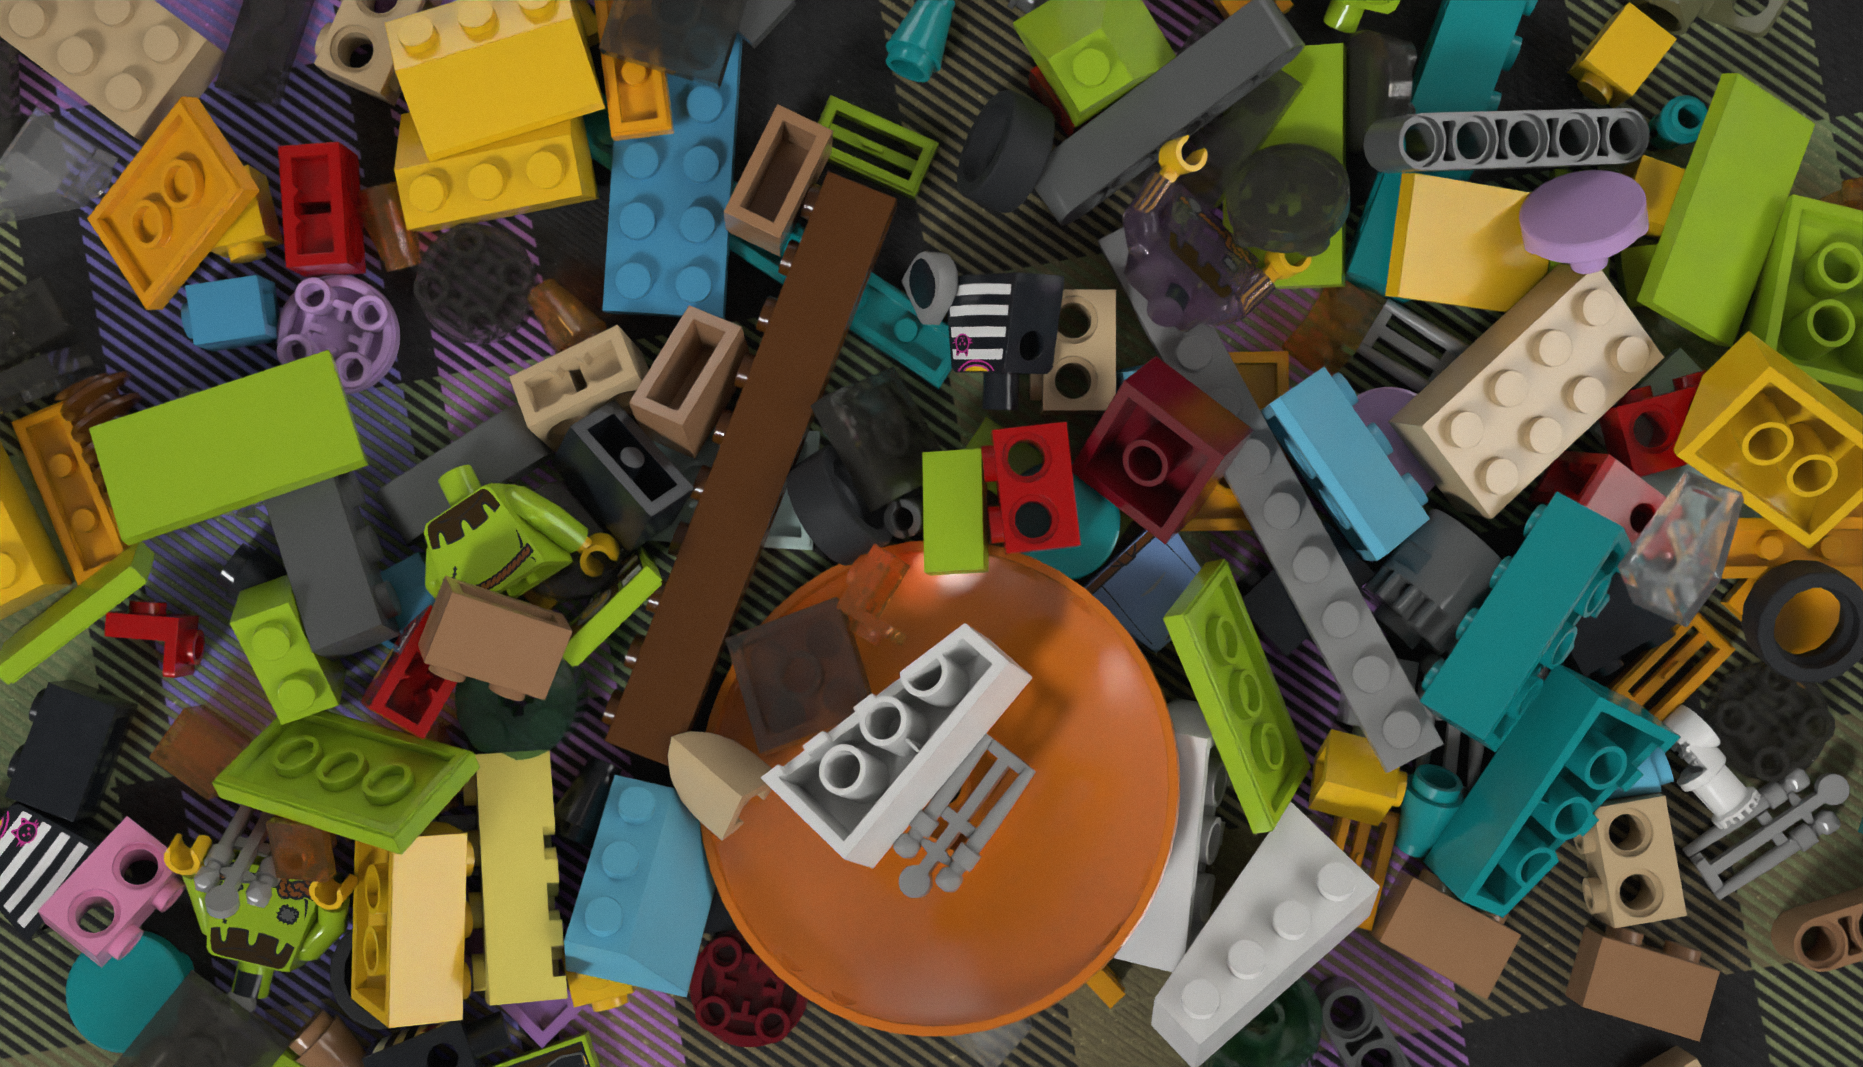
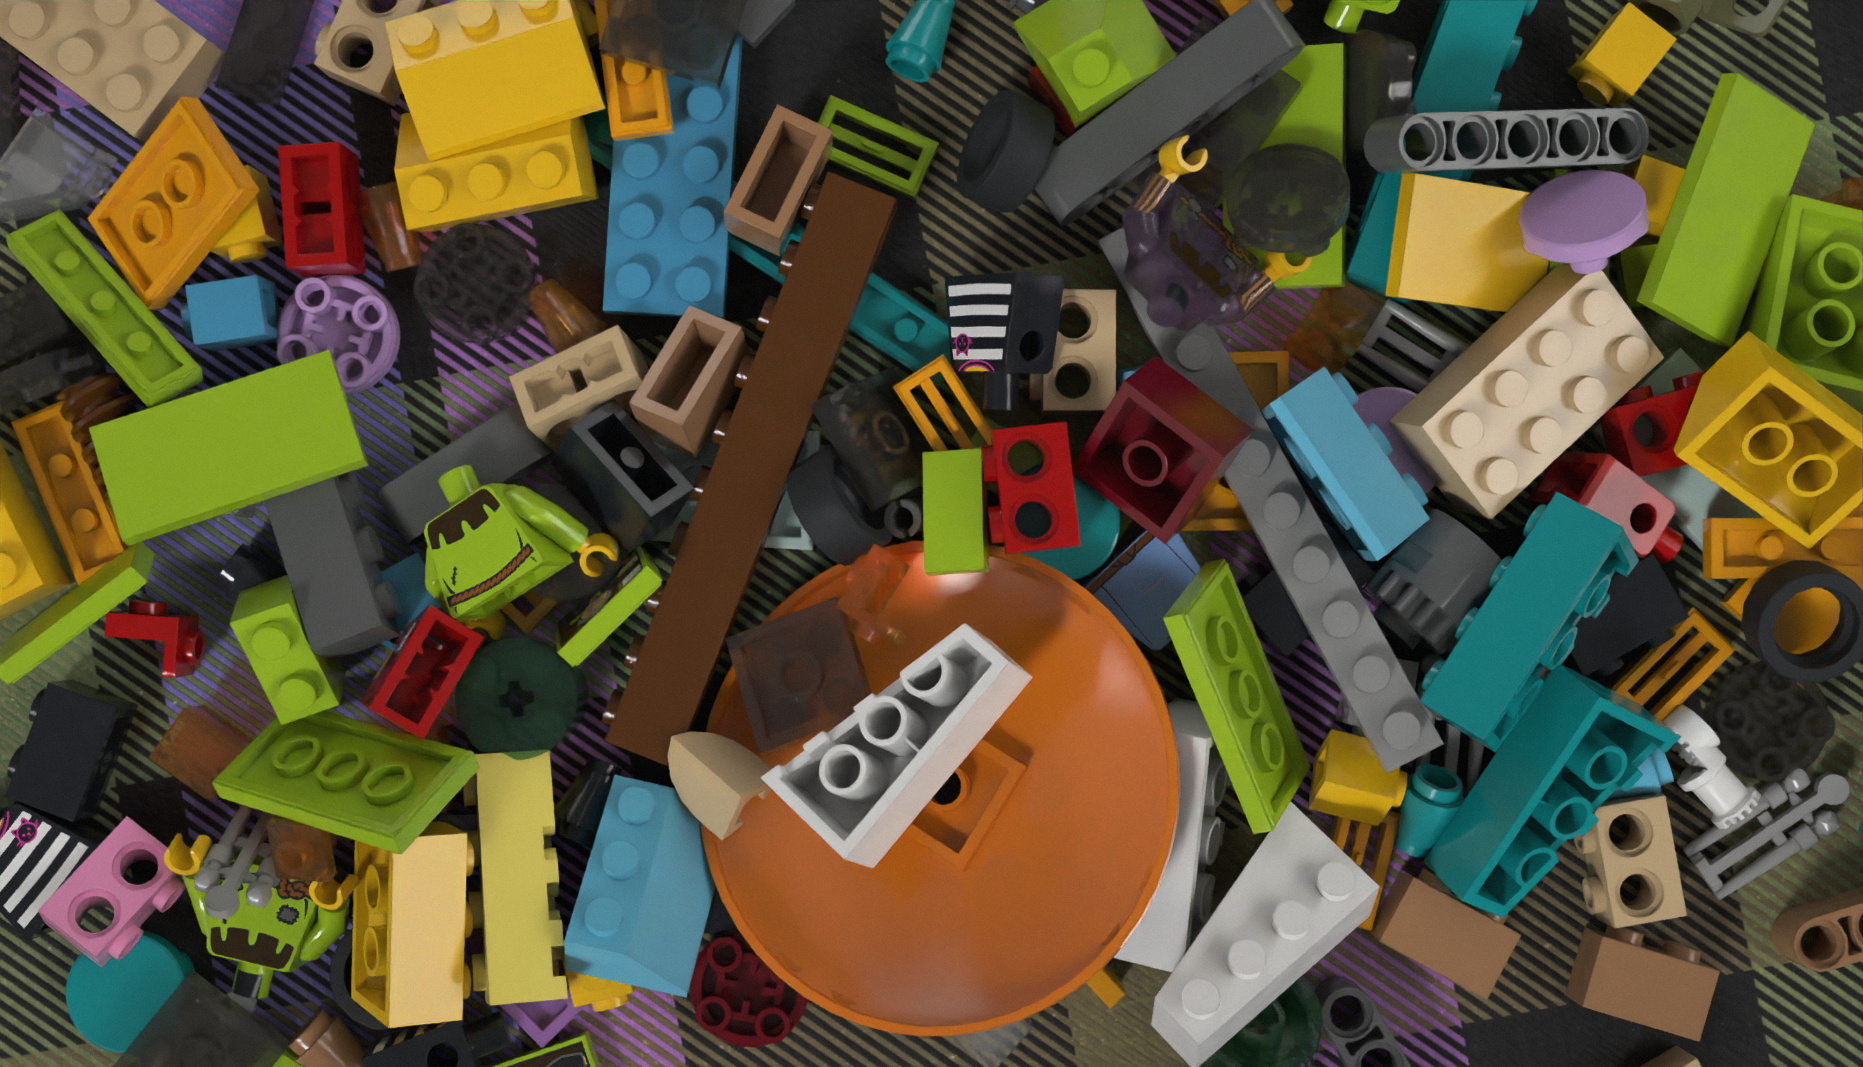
(104, 308): none -> lime tile
(493, 640): medium nougat brick -> none
(917, 880): light grey piece -> none
(922, 378): none -> light orange tile
(931, 285): light grey tile -> none
(1668, 126): teal pin -> none
(1683, 549): clear slope -> none

